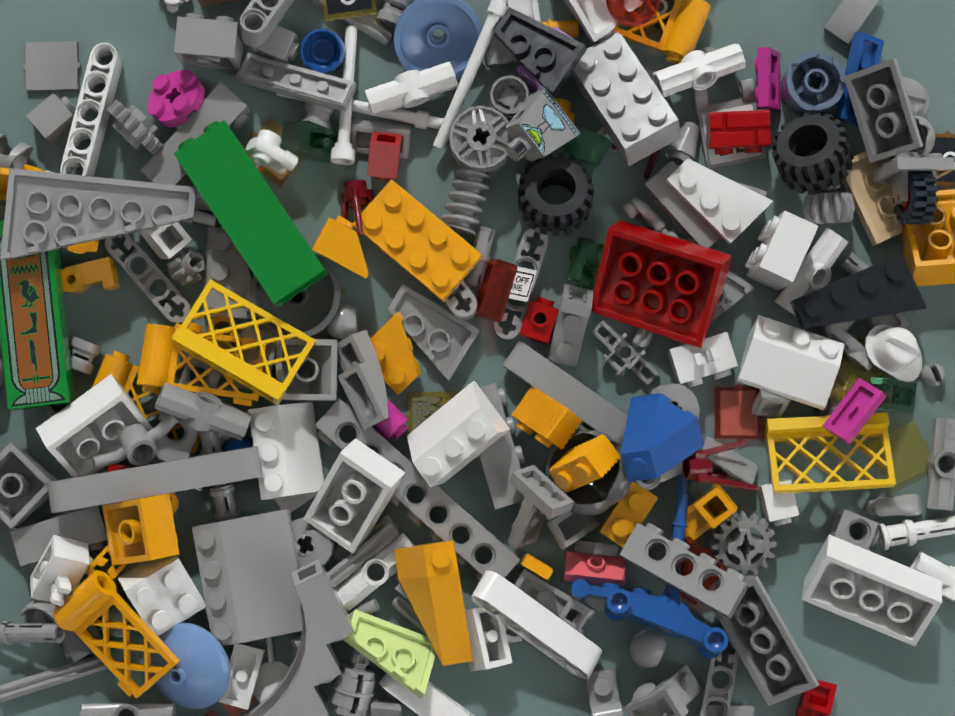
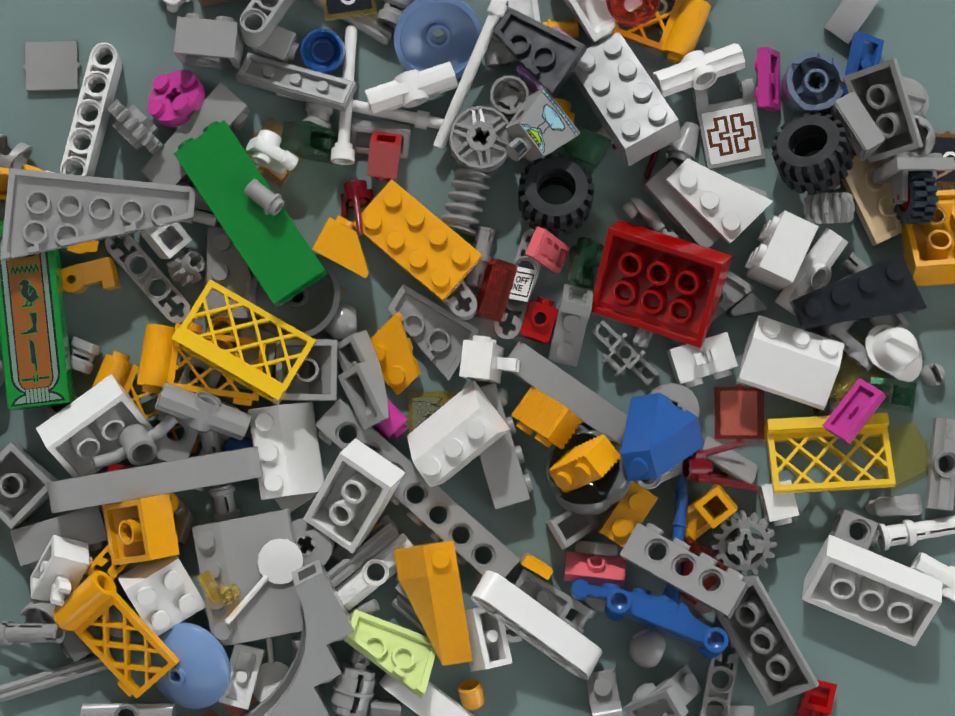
(52, 117): light grey brick -> none
(184, 522): none -> dark tan arm
(216, 592): none -> clear yellow arm
(264, 197): none -> light grey pin
(275, 564): none -> white piece
(473, 698): none -> light orange piece
(484, 360): none -> white brick
(540, 501): light grey bracket -> none
(547, 250): none -> coral plate
(738, 130): red brick -> none
(748, 305): none -> dark grey slope
(769, 404): light grey tile -> none
(858, 124): none -> light grey slope

